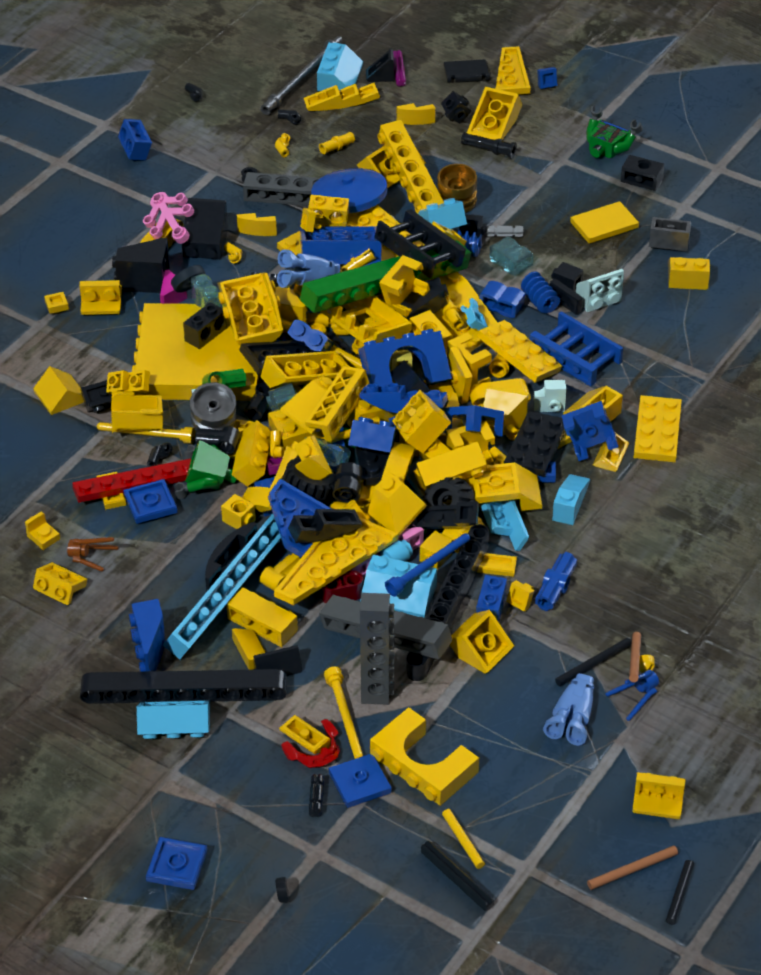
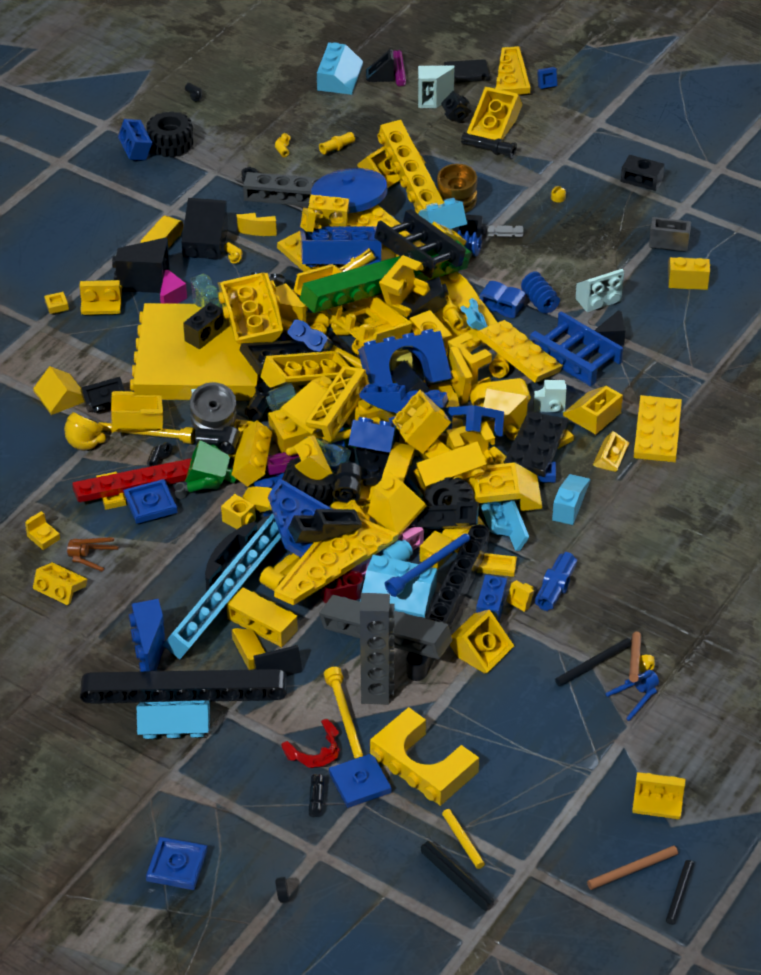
(82, 432): none -> yellow piece
(128, 381): yellow slope -> none
(160, 202): bright pink plant -> none
(170, 133): none -> black tyre
(182, 281): black bush -> none
(230, 378): green piece -> none
(275, 101): flat silver bar -> none
(275, 445): yellow arm -> none
(289, 454): yellow piece -> none
(292, 115): black arm -> none
(305, 268): medium blue piece -> none
(305, 734): yellow slope -> none
(333, 98): yellow slope -> none
(414, 115): yellow slope -> none
(434, 85): none -> light aqua slope
(511, 256): clear light blue brick -> none
(558, 194): none -> yellow hinge
(568, 275): black brick -> none
(568, 297): black plate -> none
(572, 709): medium blue piece -> none
(588, 428): blue panel -> none
(604, 222): yellow tile -> none
(608, 138): green torso -> none
(613, 328): none -> black slope

